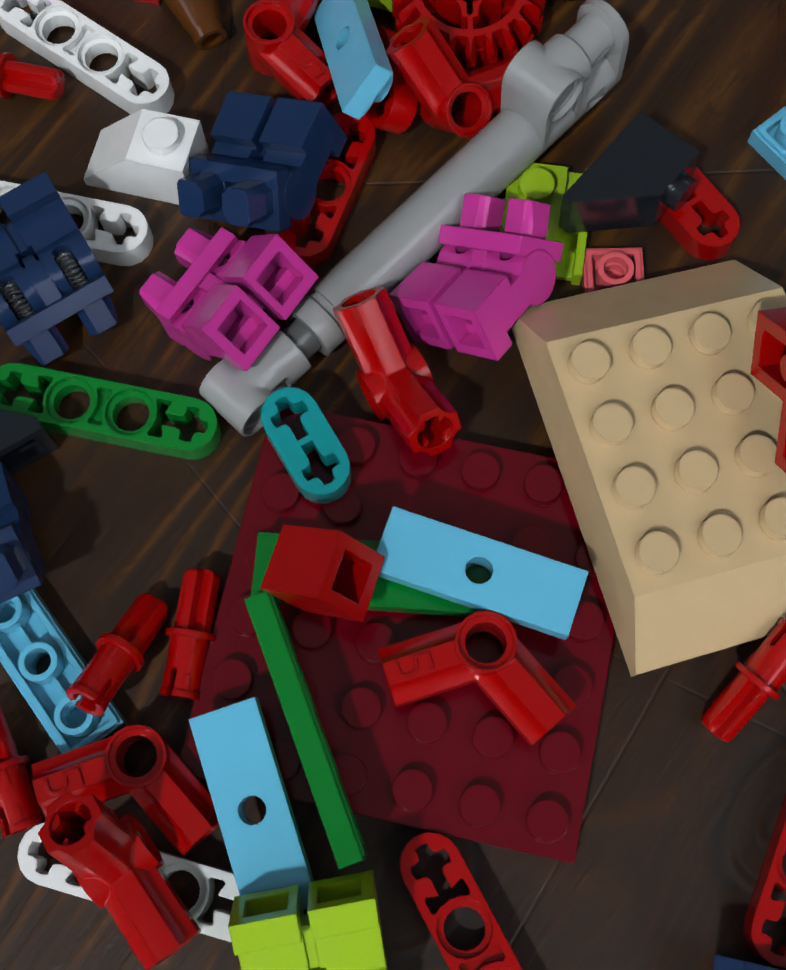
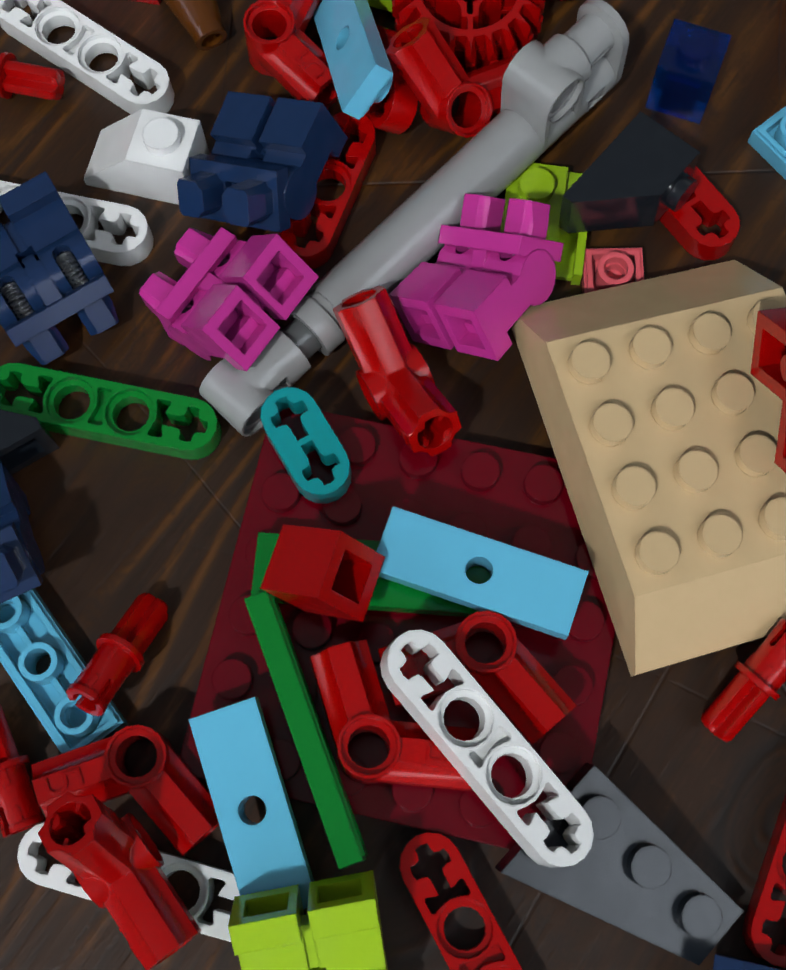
(190, 634): red axle -> none
(357, 705): none -> red piece
(476, 756): none -> white beam
(630, 875): none -> black wing
(687, 71): none -> clear blue brick

